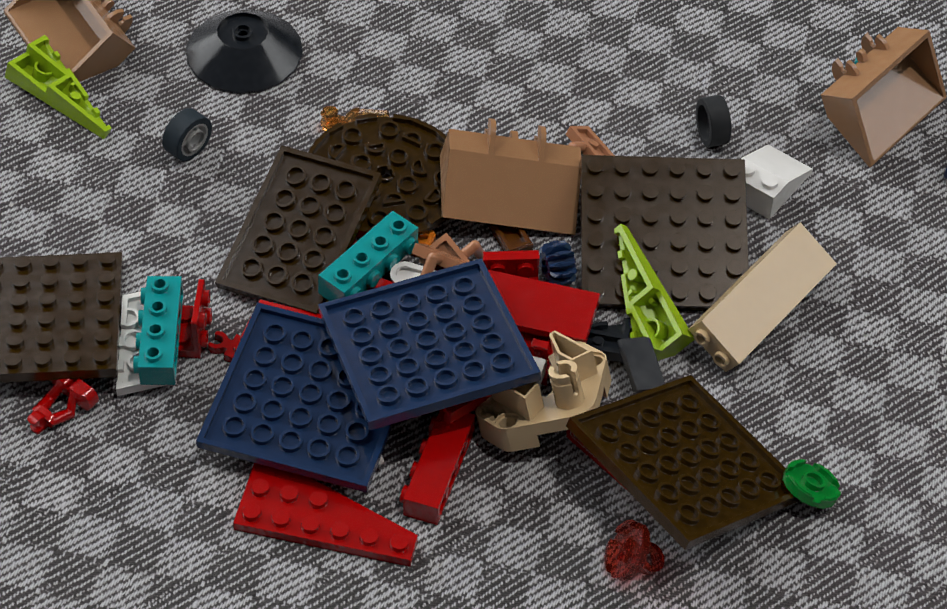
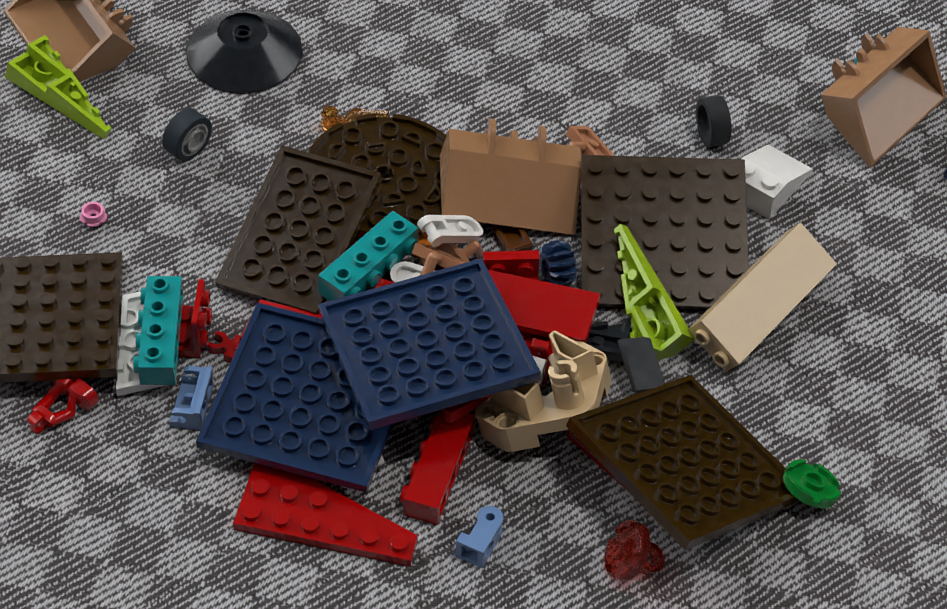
(93, 214): none -> bright pink plate
(193, 398): none -> medium blue hinge
(450, 229): none -> white plate
(483, 538): none -> medium blue leg

